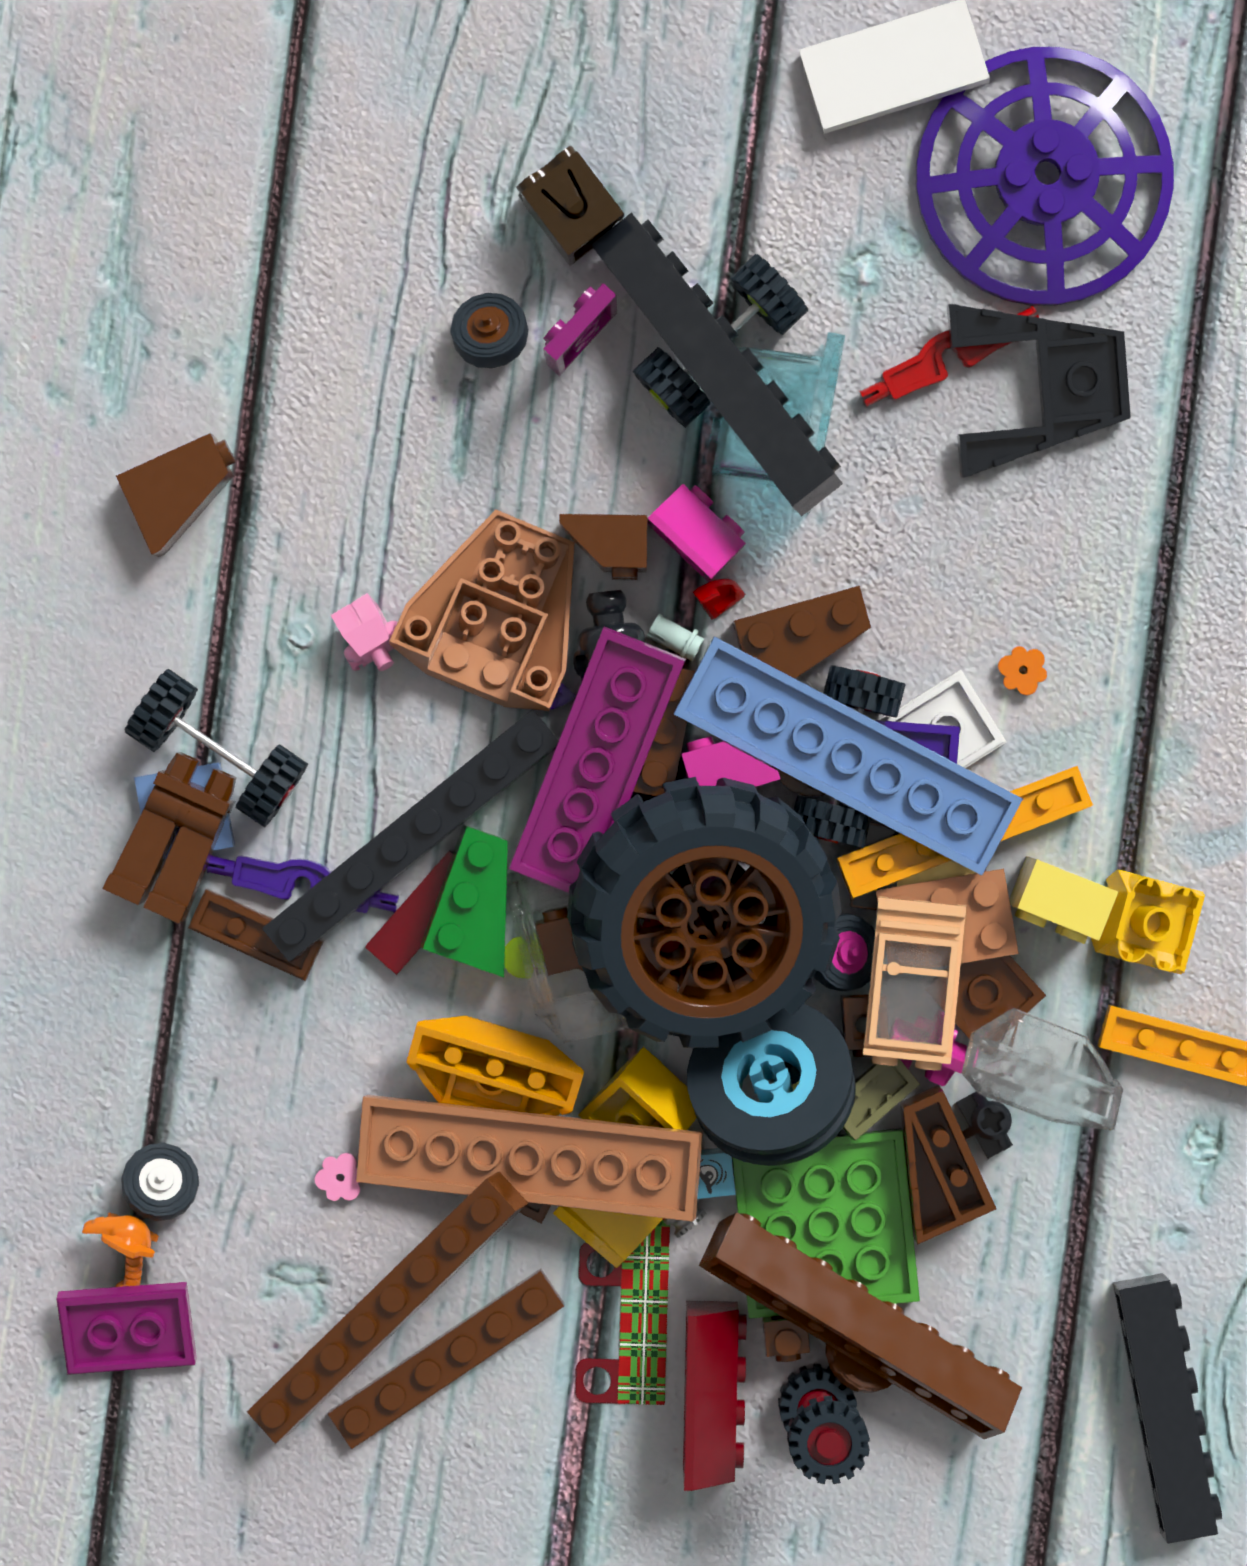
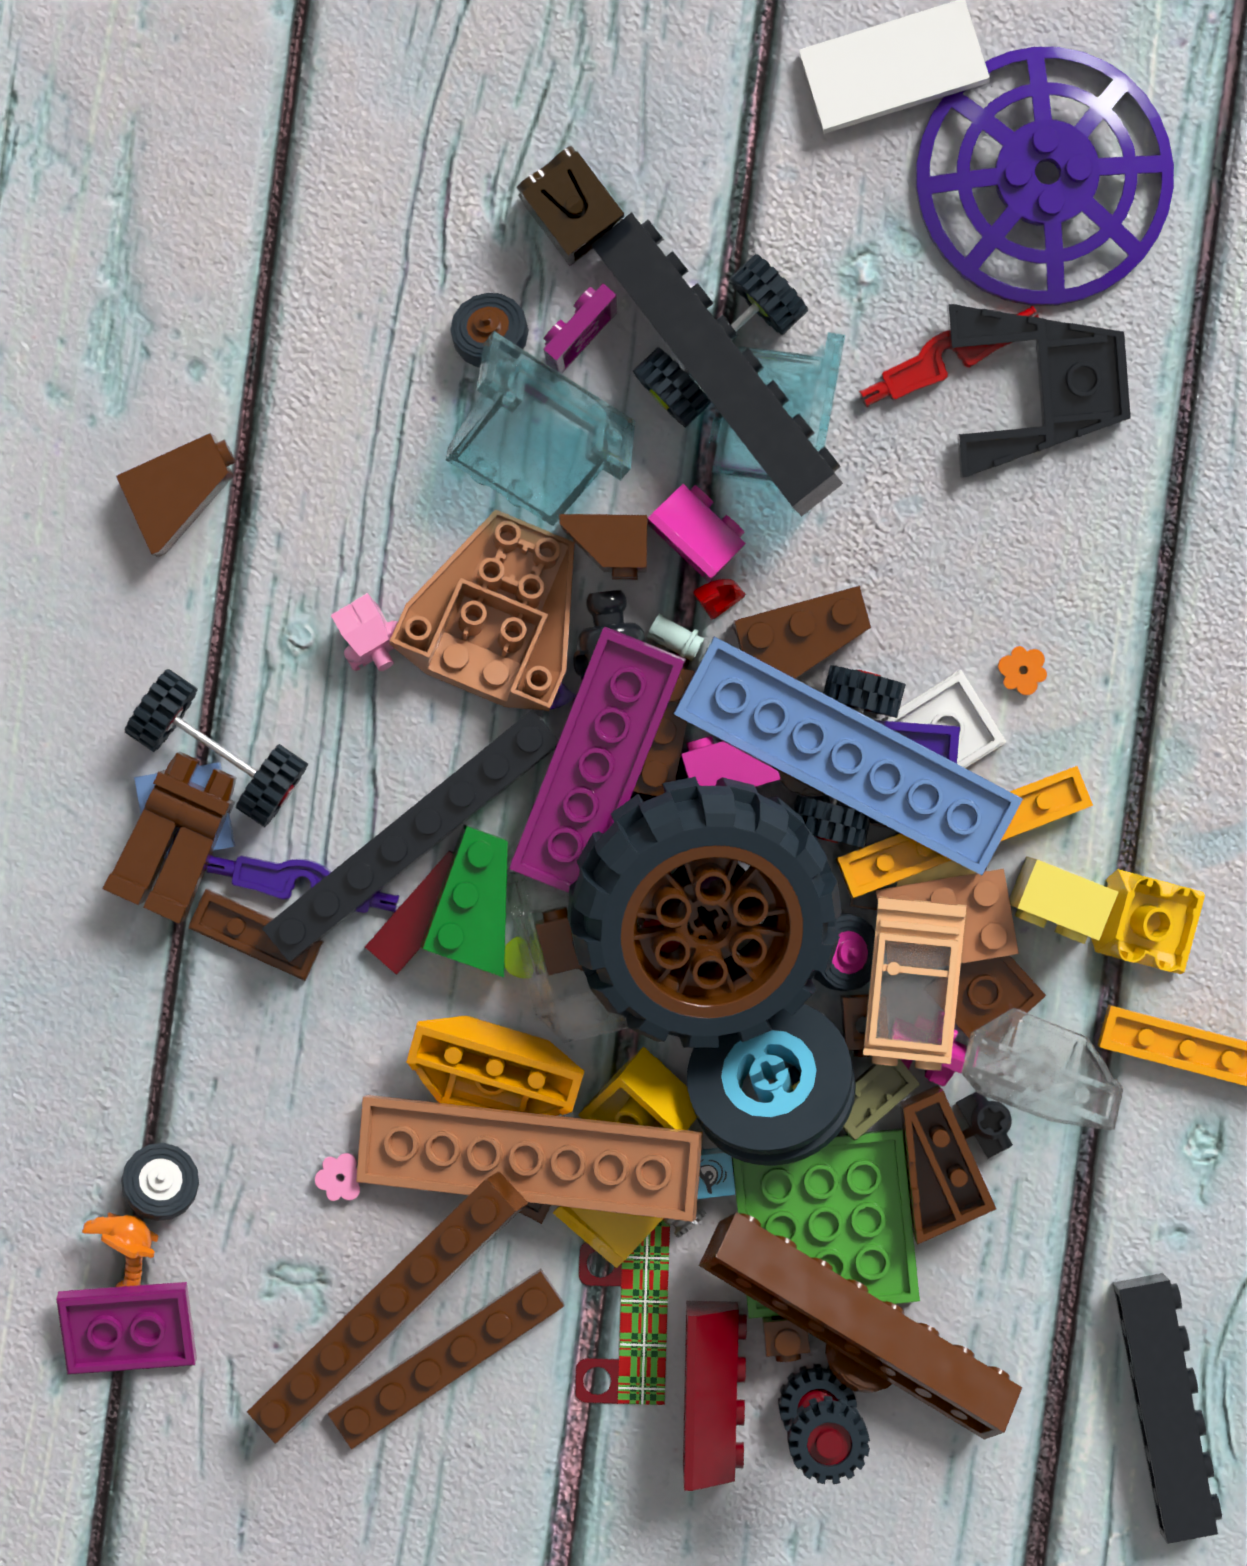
(538, 433): none -> clear light blue windscreen

